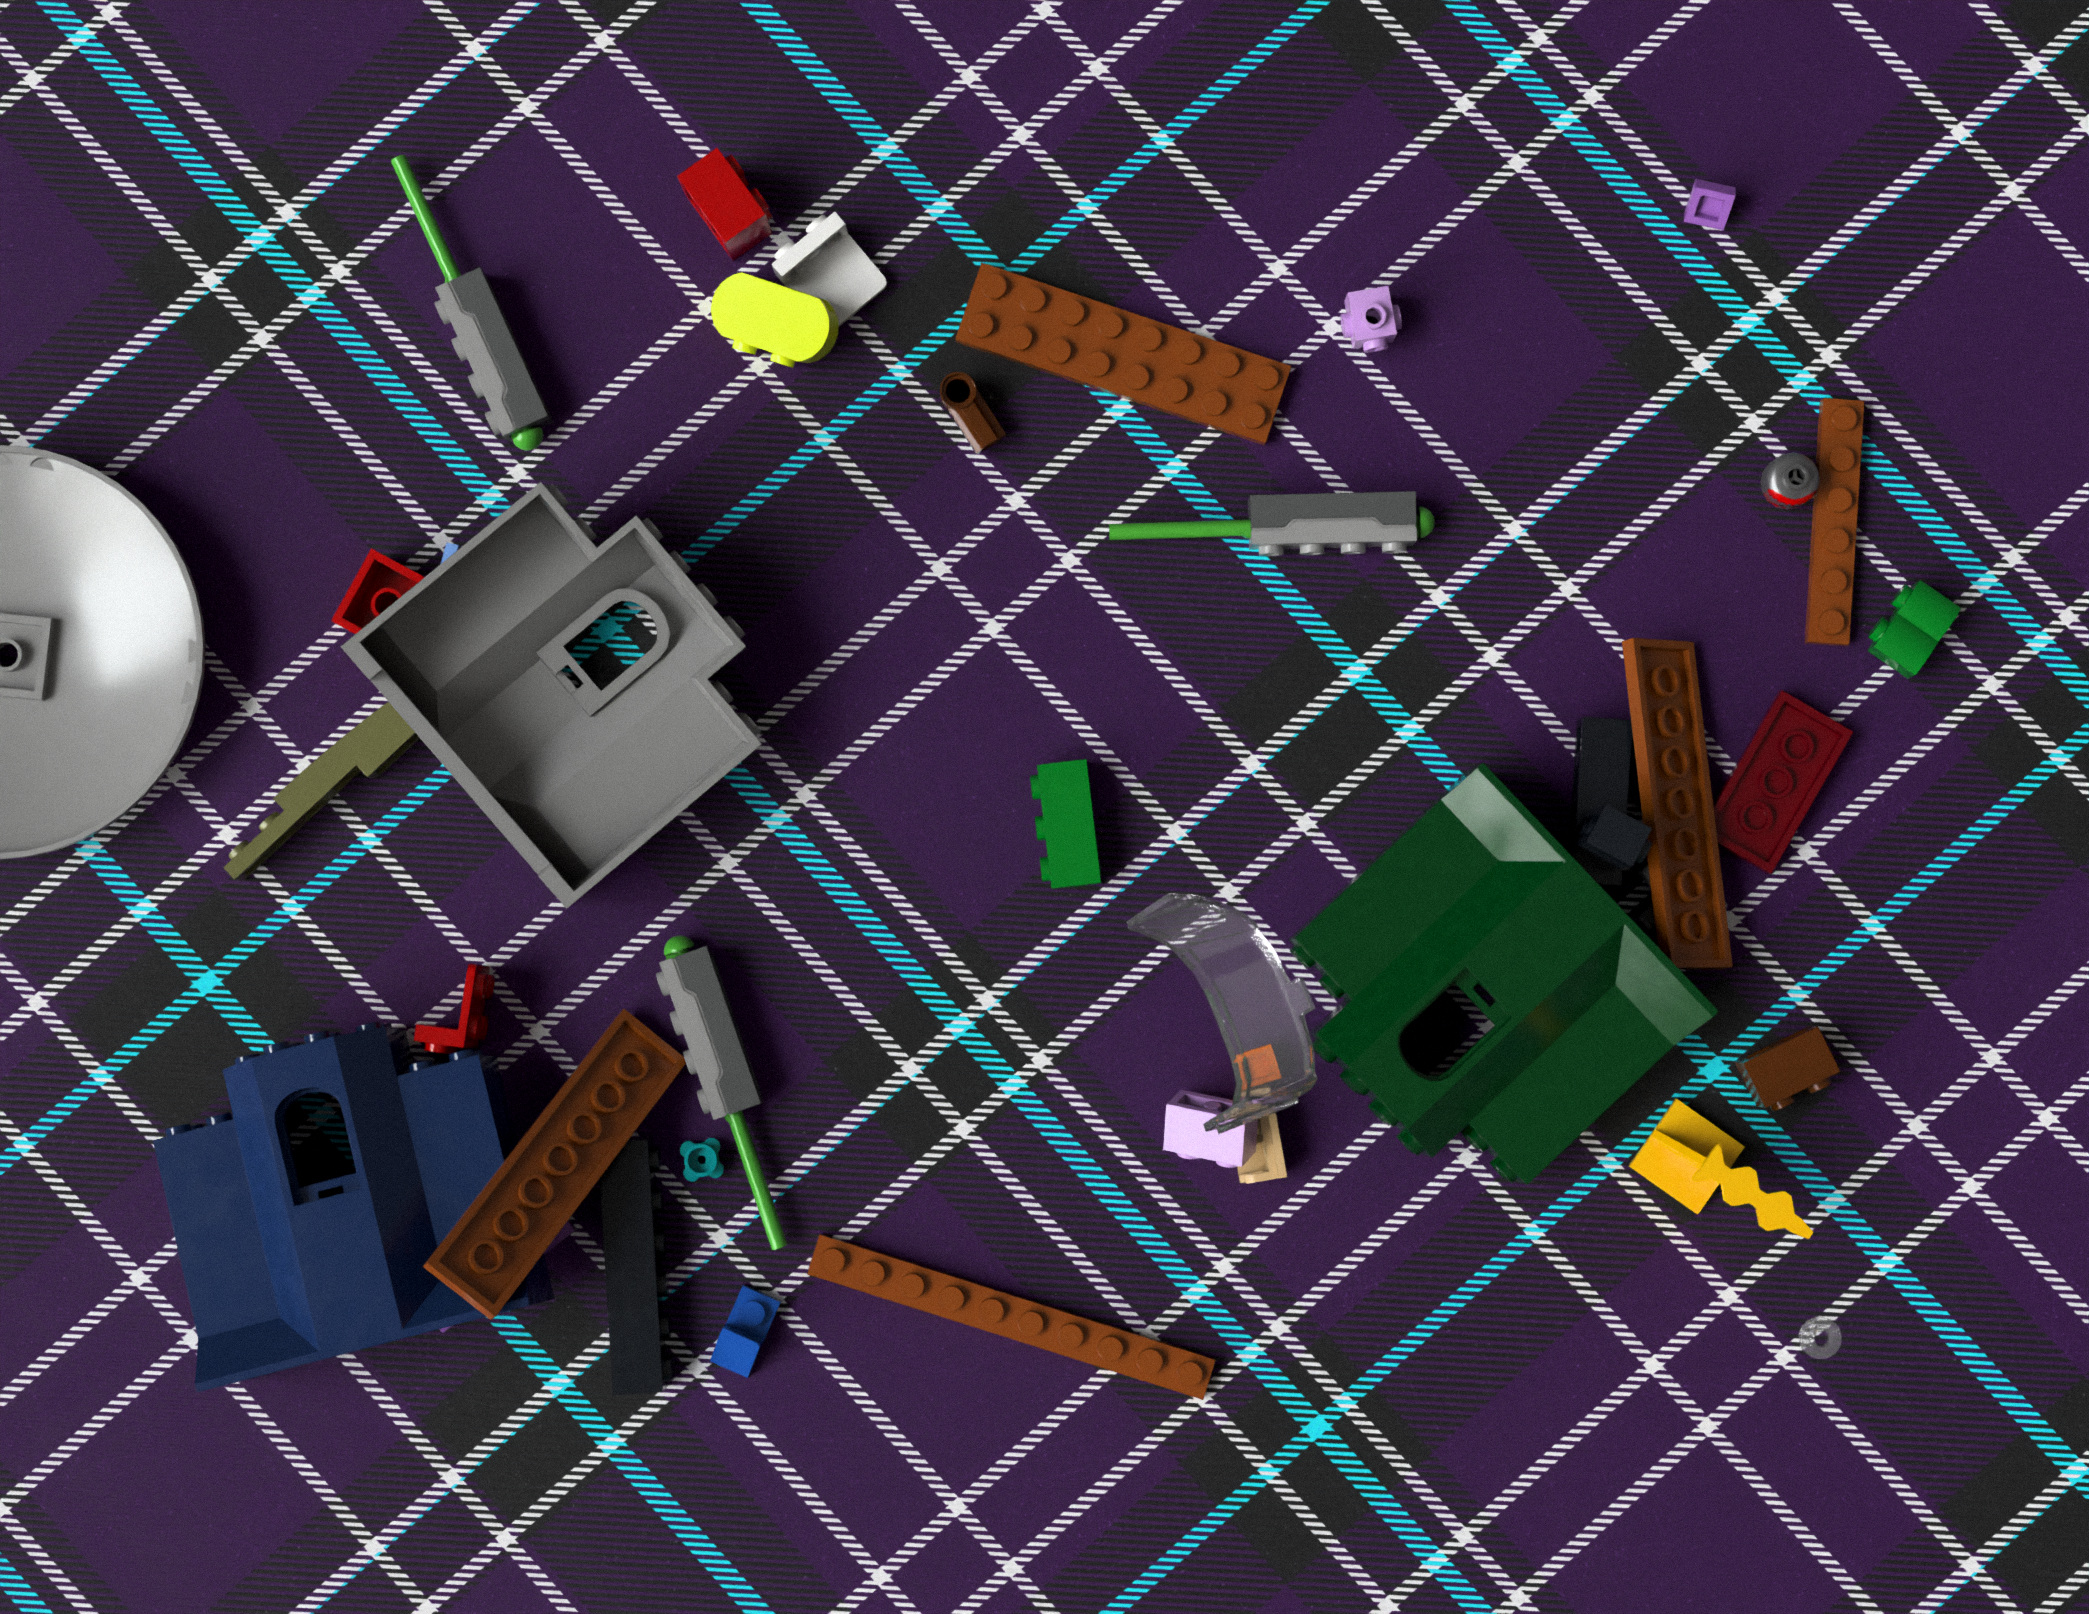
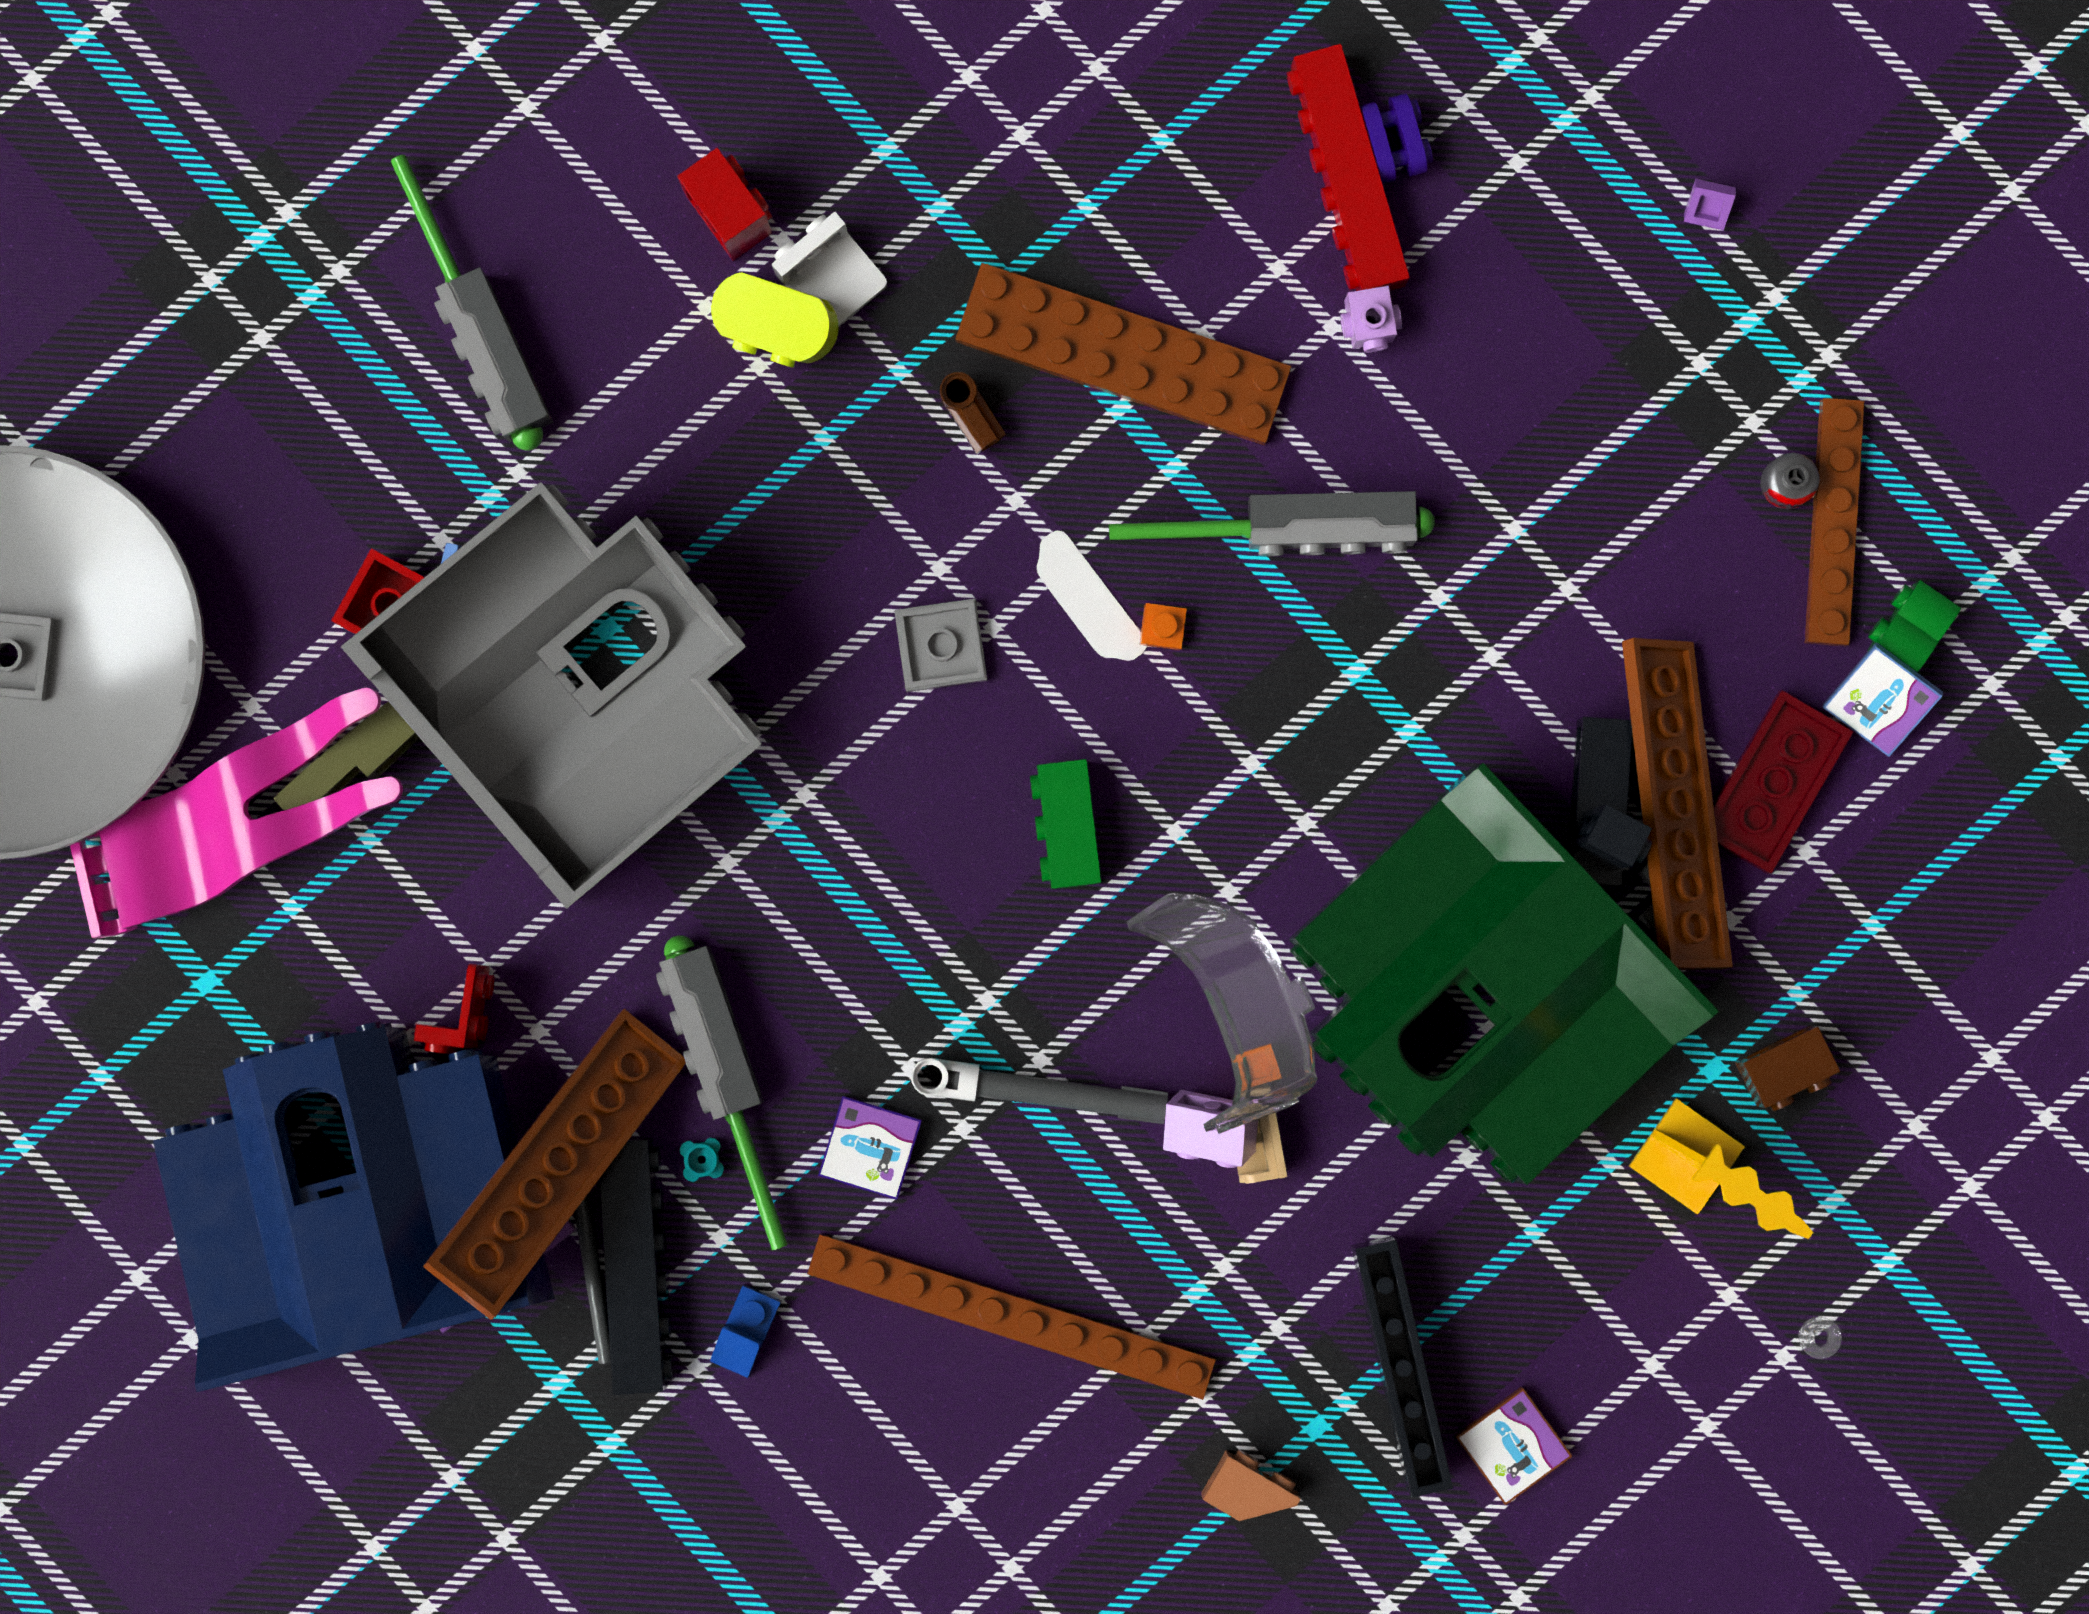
(201, 836): none -> dark pink flag
(593, 1280): none -> dark grey bar
(870, 1147): none -> tile
(940, 645): none -> light grey tile
(968, 1081): none -> dark grey piece
(1087, 599): none -> white sticker
(1163, 626): none -> orange plate
(1246, 1491): none -> nougat slope
(1348, 170): none -> red brick
(1401, 1366): none -> black brick
(1403, 117): none -> dark purple brick
(1513, 1445): none -> tile
(1882, 699): none -> tile

